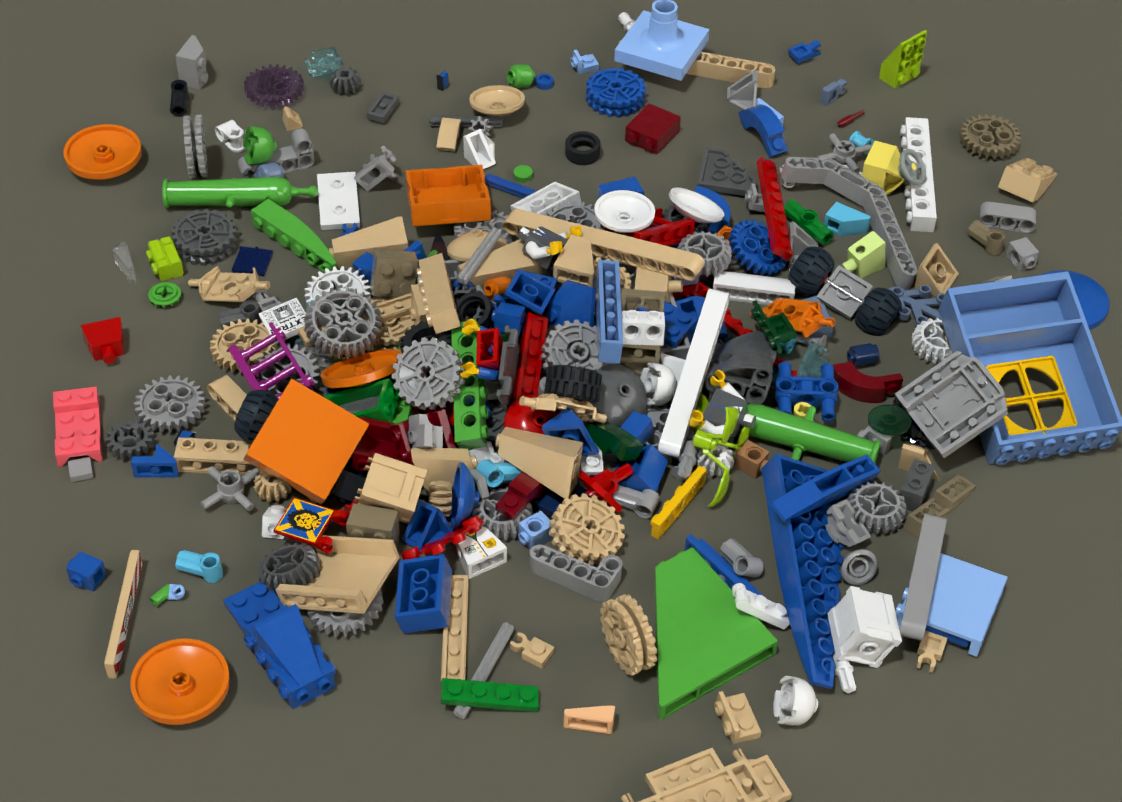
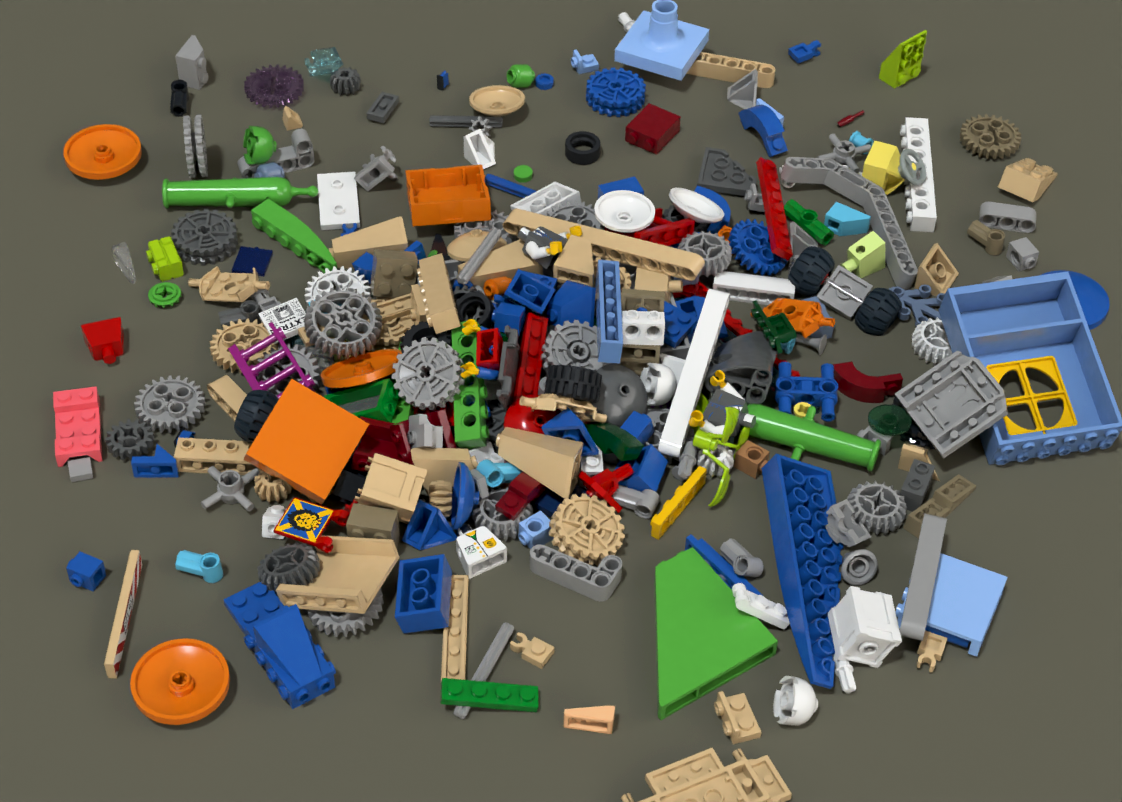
(167, 592): arm -> none
(231, 136): white piece -> none
(448, 134): tan slope -> none
(470, 525): red plant -> none
(628, 634): tan piece -> none
(812, 362): clear light blue hinge -> none
(826, 488): blue slope -> none
(831, 92): sand blue plate -> none
(863, 354): dark blue brick -> none

